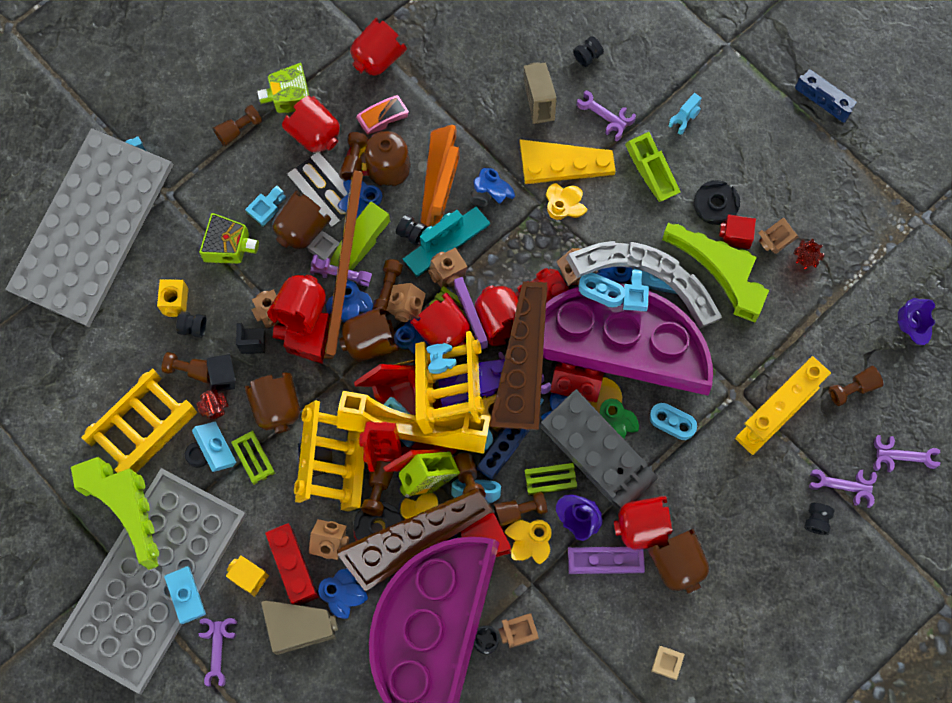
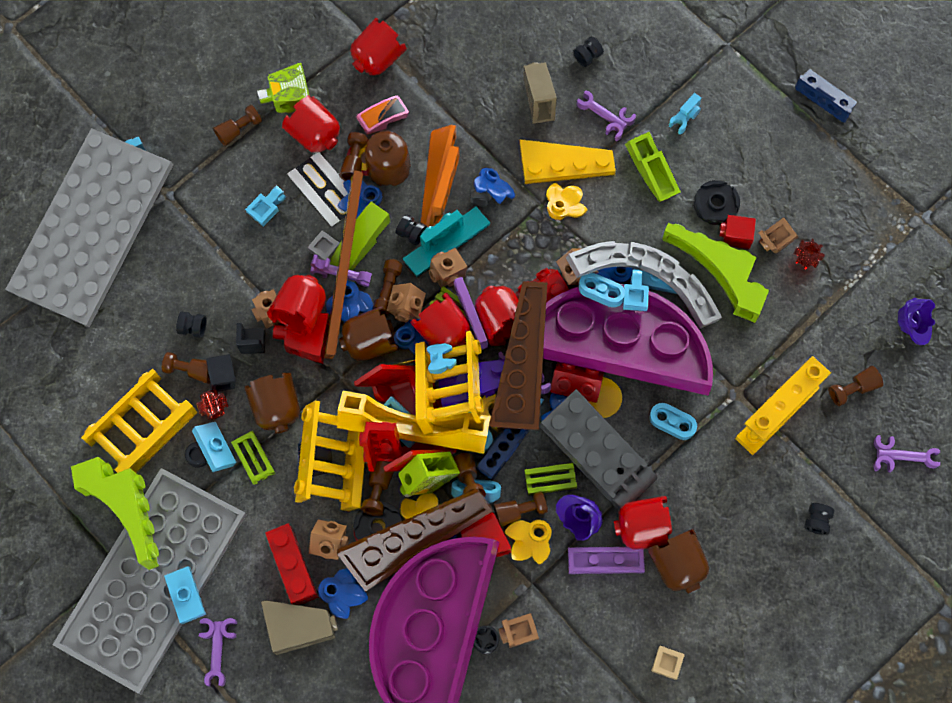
(168, 289): yellow brick -> none
(226, 241): torso -> none
(246, 575): yellow brick -> none
(299, 222): reddish brown cylinder -> none
(622, 420): green plate -> none
(862, 486): medium lavender bar -> none

